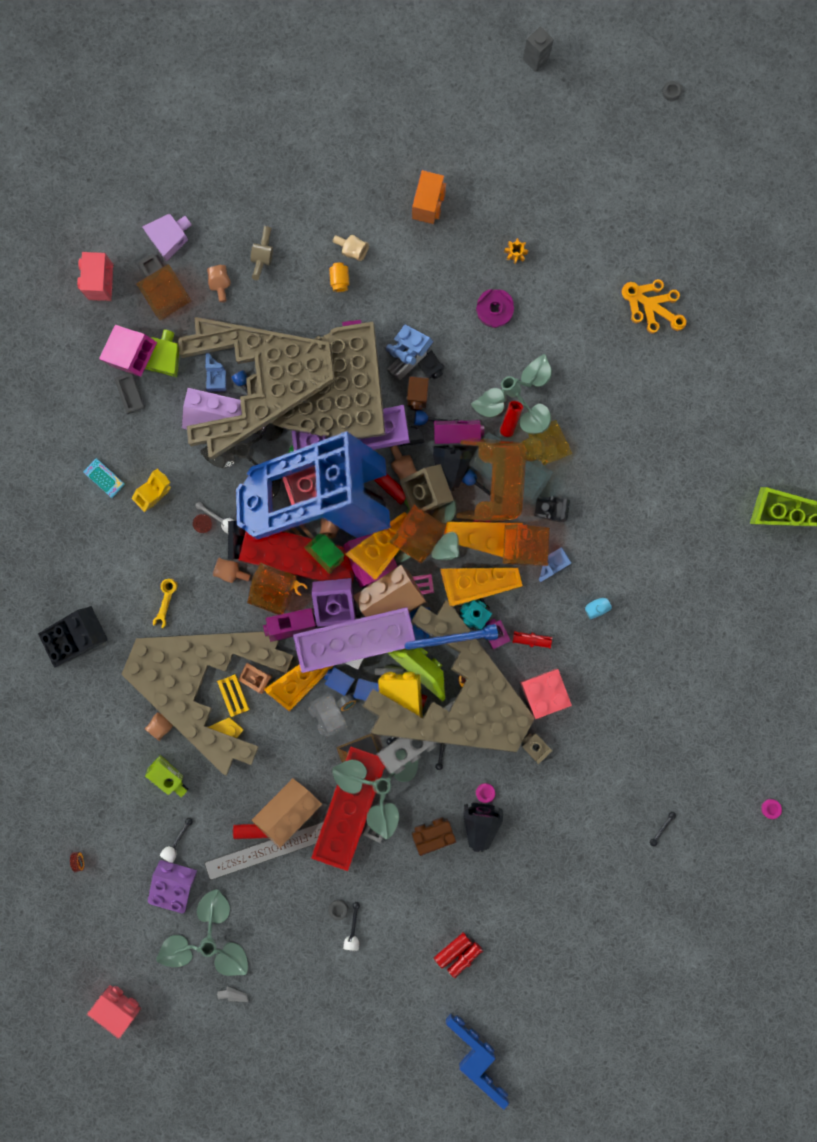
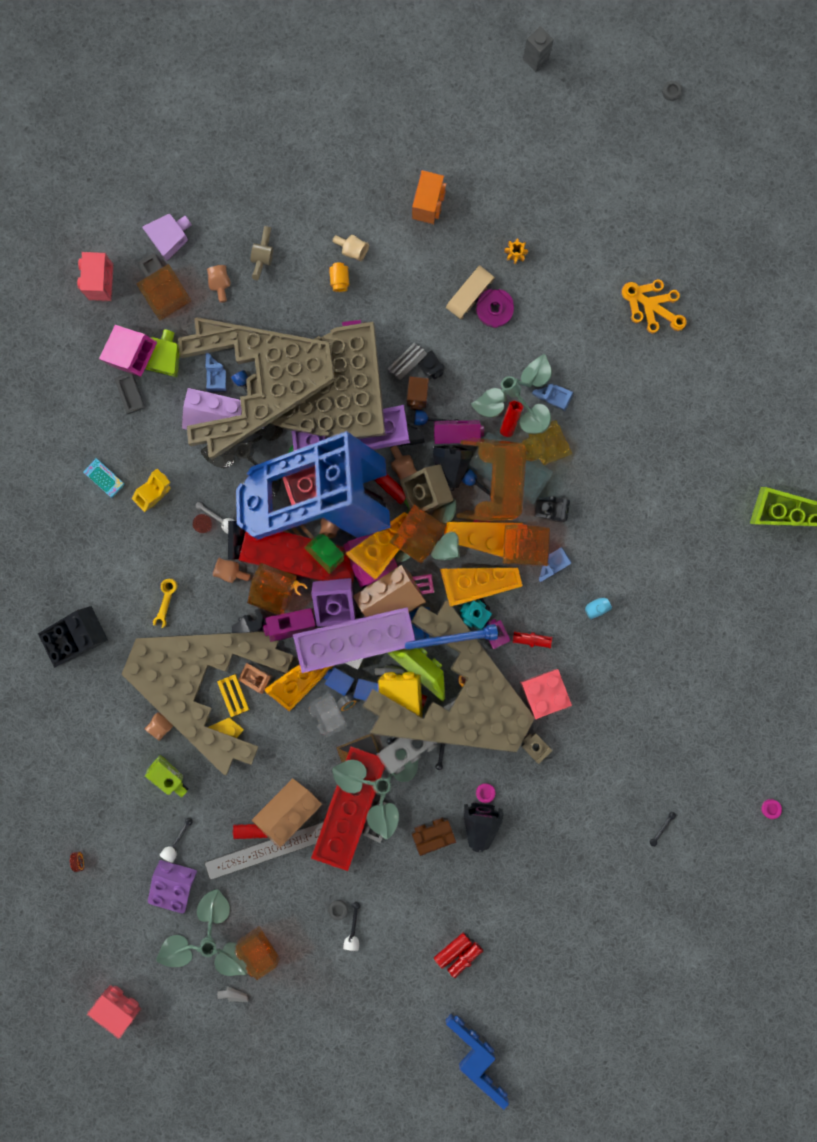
(247, 624): none -> black hand
(257, 953): none -> clear orange brick
(412, 340): medium blue plate -> none
(468, 293): none -> tan beam
(554, 395): none -> medium blue slope

